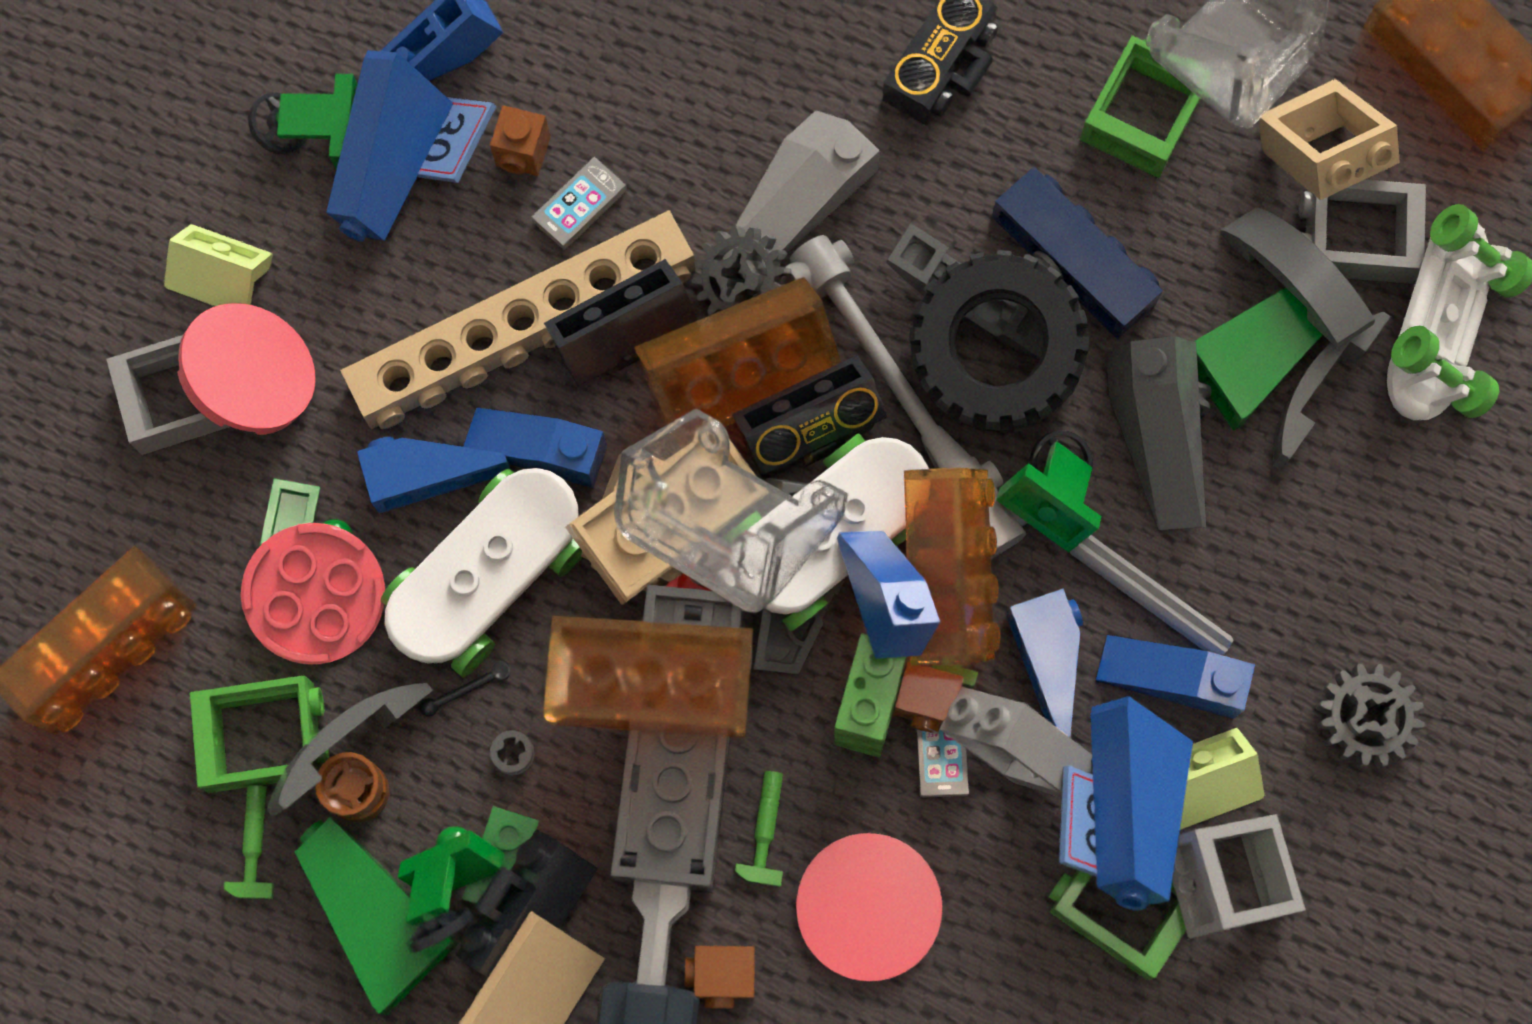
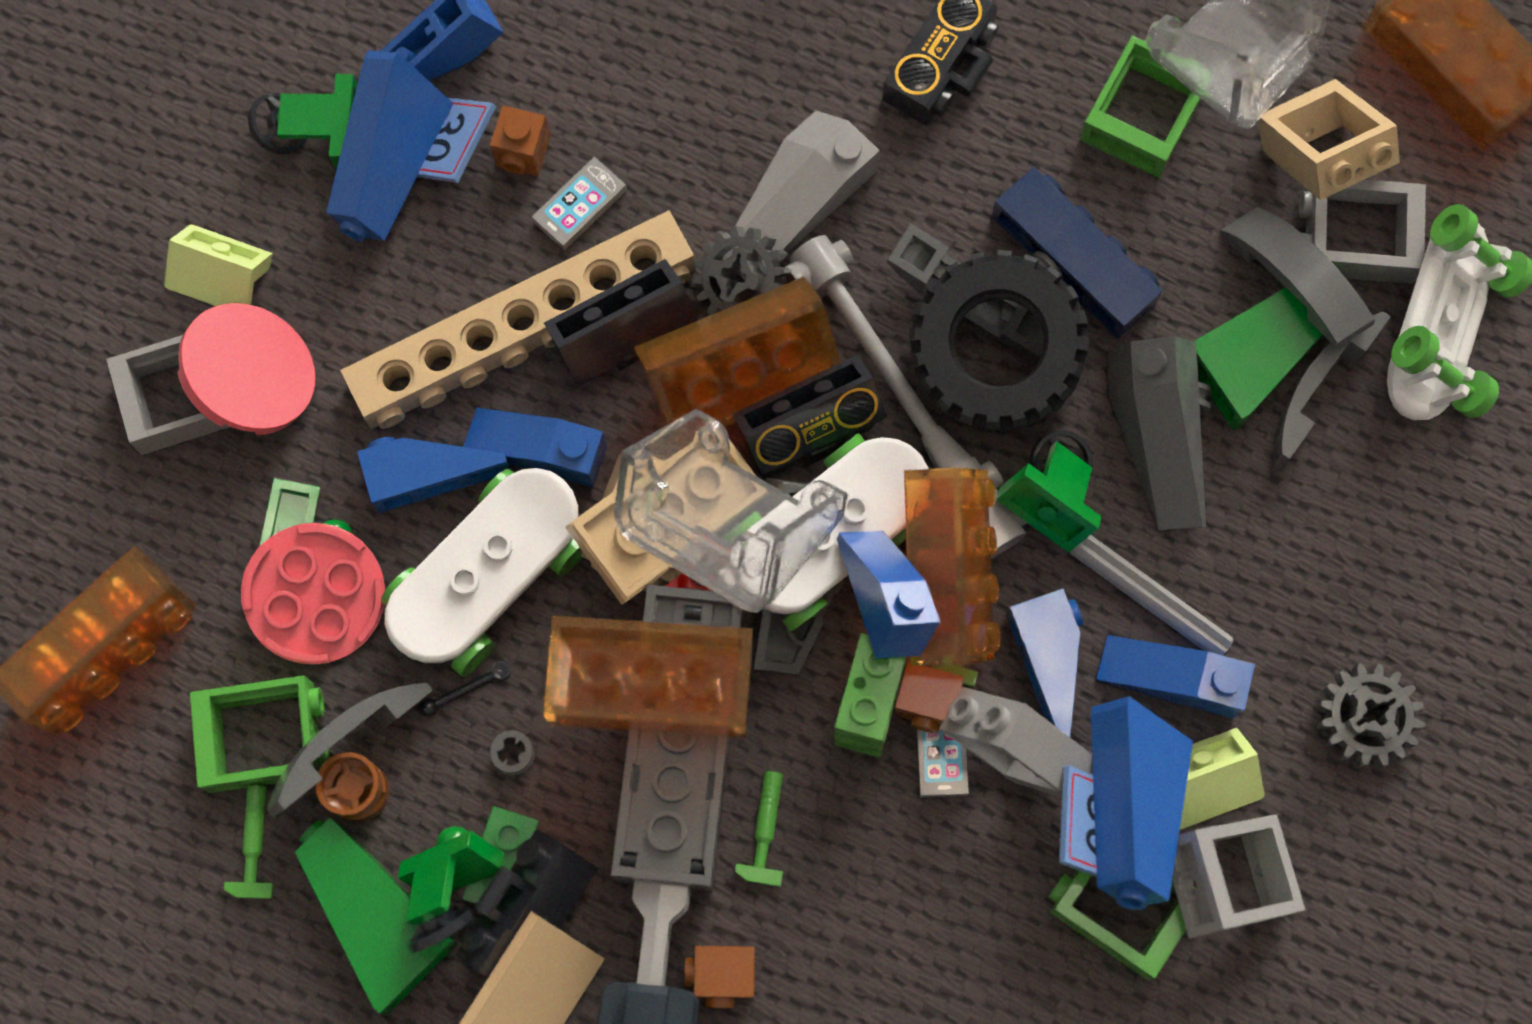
(869, 907): coral tile -> none

